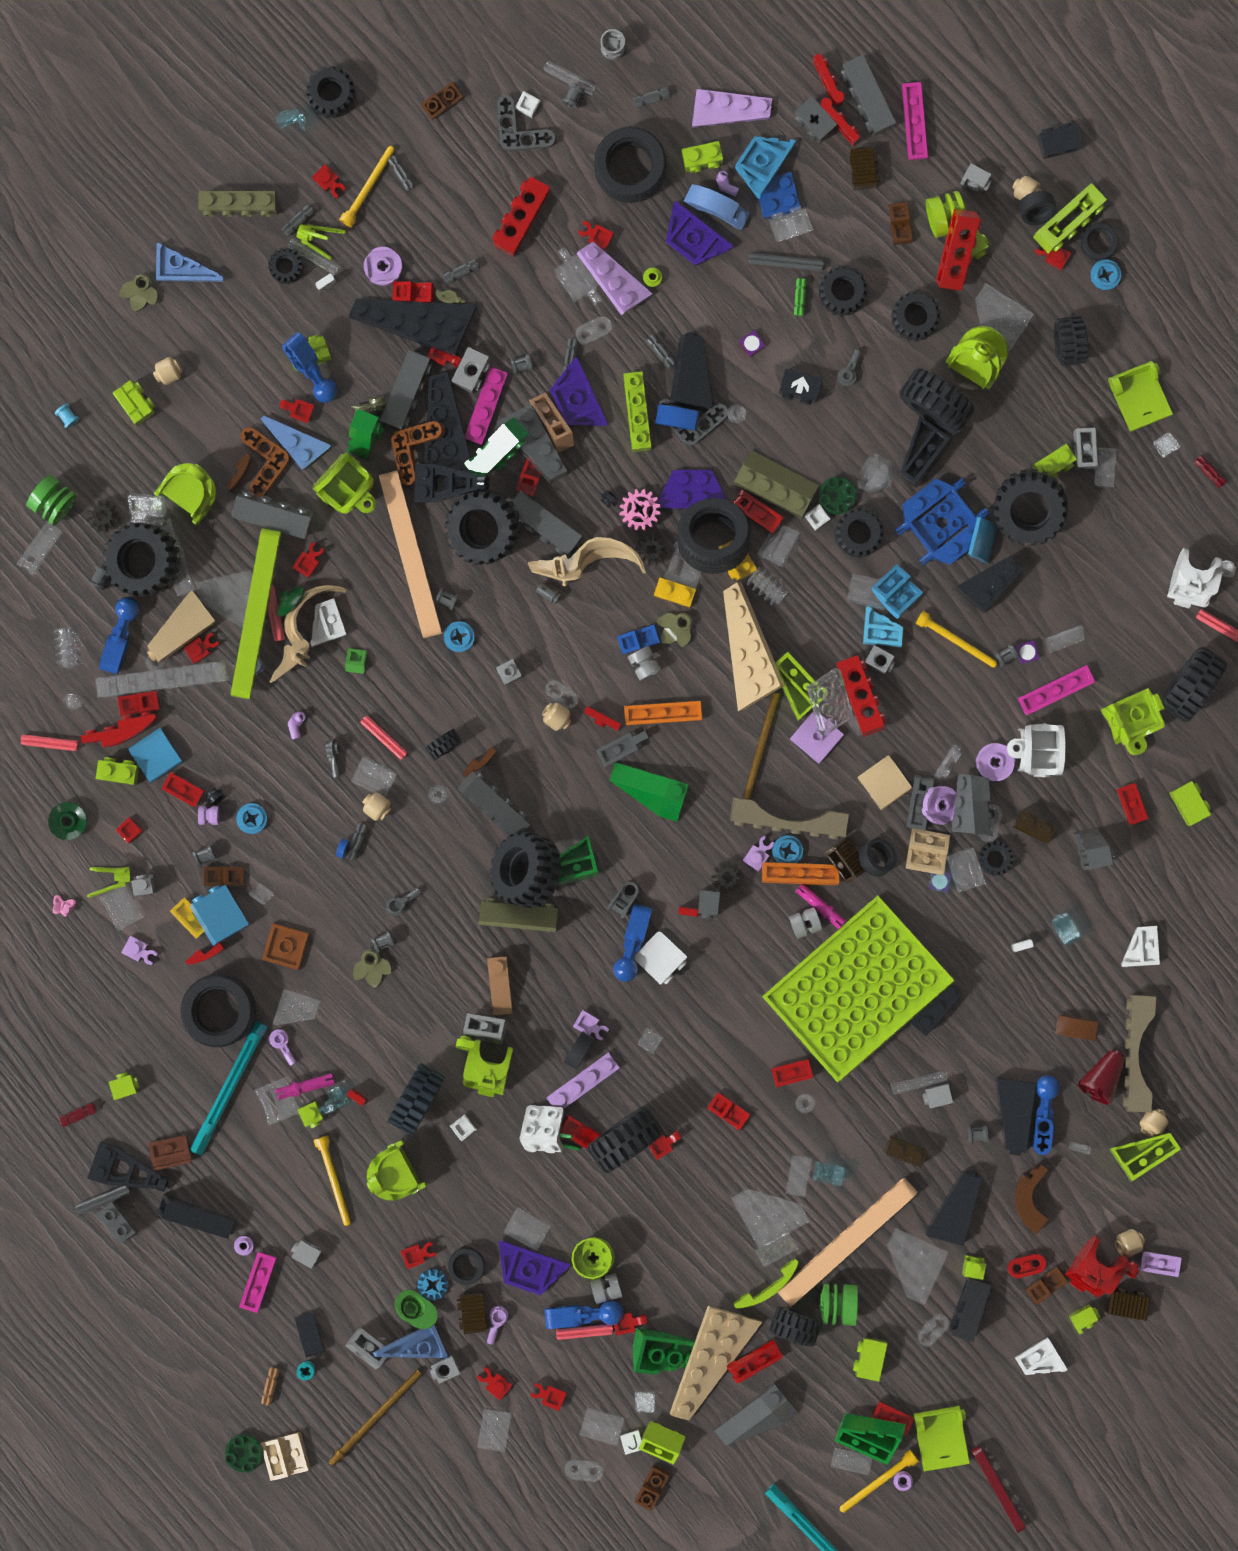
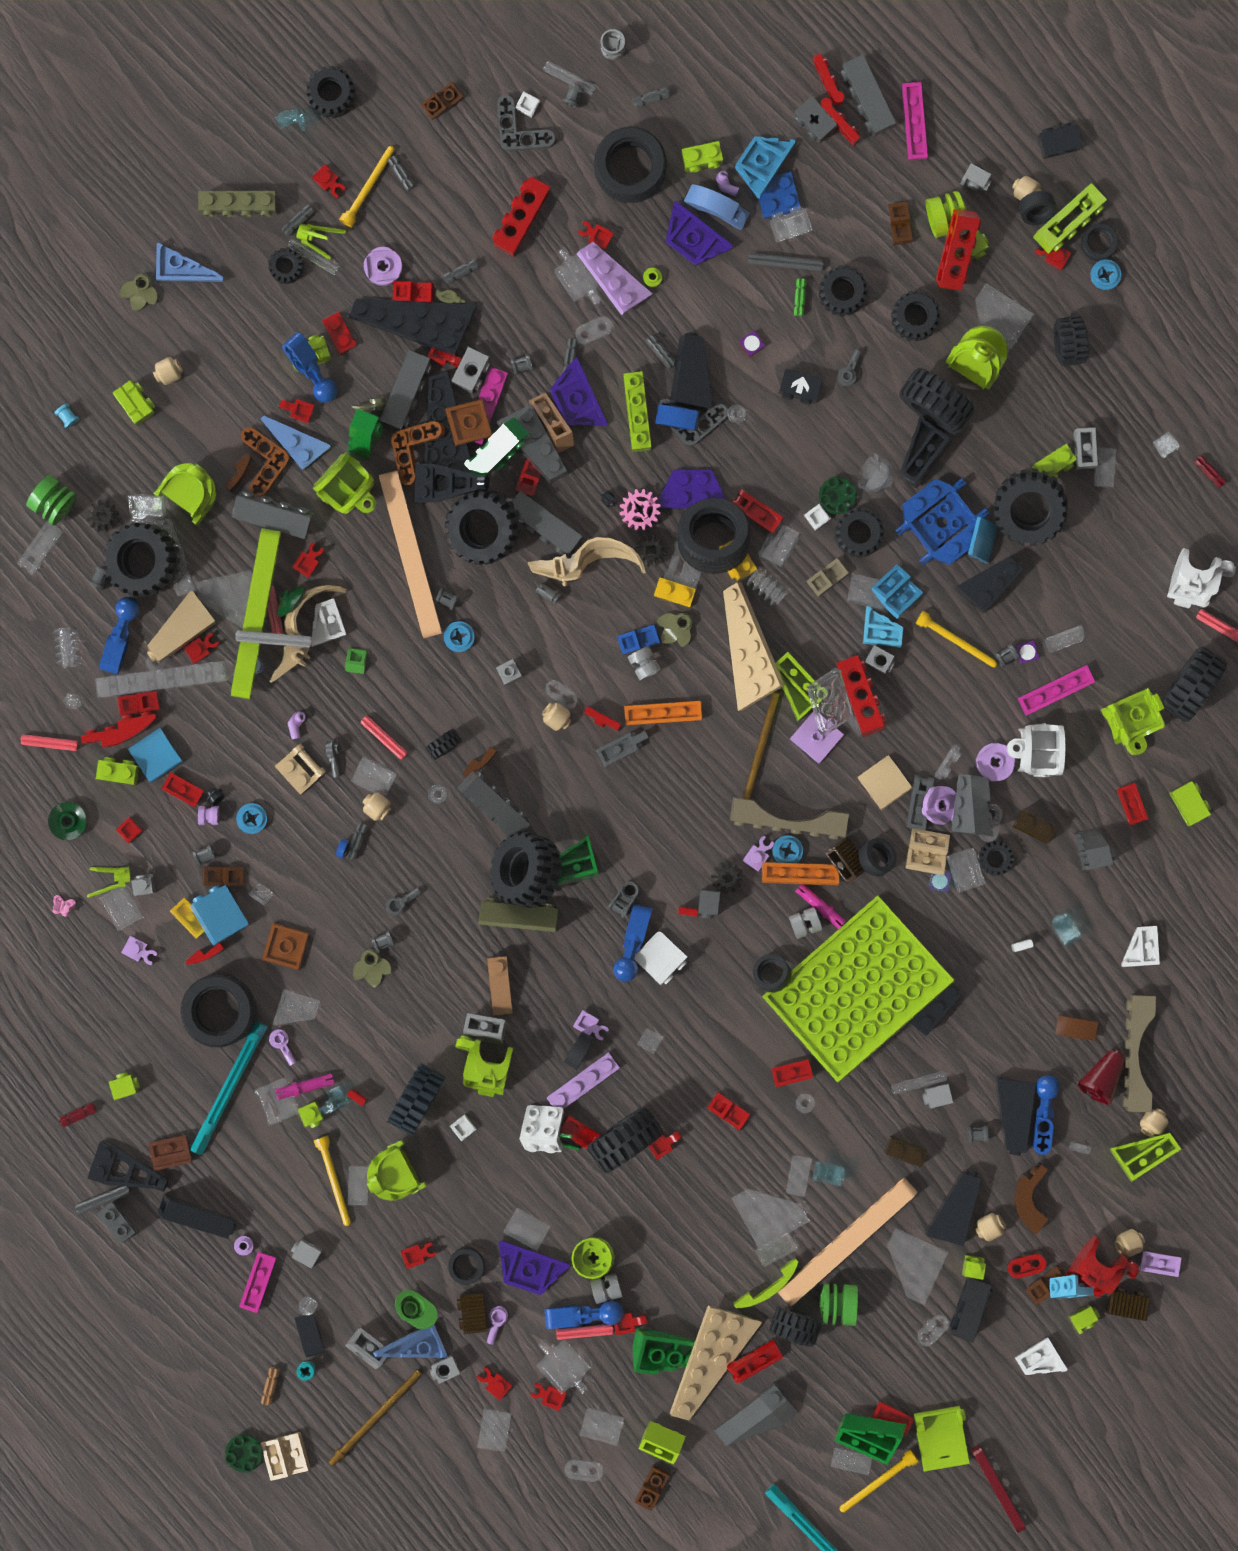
(272, 638): none -> light grey axle
(295, 773): none -> tan plate
(307, 1306): none -> clear plate
(325, 283): white tile -> none
(339, 333): none -> red plate
(358, 1185): none -> clear plate
(442, 1284): dark azure gear -> none
(468, 422): none -> dark orange tile
(563, 1367): none -> clear plate
(631, 1441): white tile -> none
(645, 1402): clear slope -> none
(653, 791): green wedge -> none
(728, 108): lavender wing -> none
(764, 961): none -> black tyre
(775, 484): olive slope -> none
(827, 577): none -> dark tan slope
(863, 168): dark brown brick -> none
(870, 1358): lime brick -> none
(903, 1487): lavender plate -> none
(990, 1227): none -> tan head
(1068, 1287): none -> medium azure bracket
(1140, 393): lime door -> none

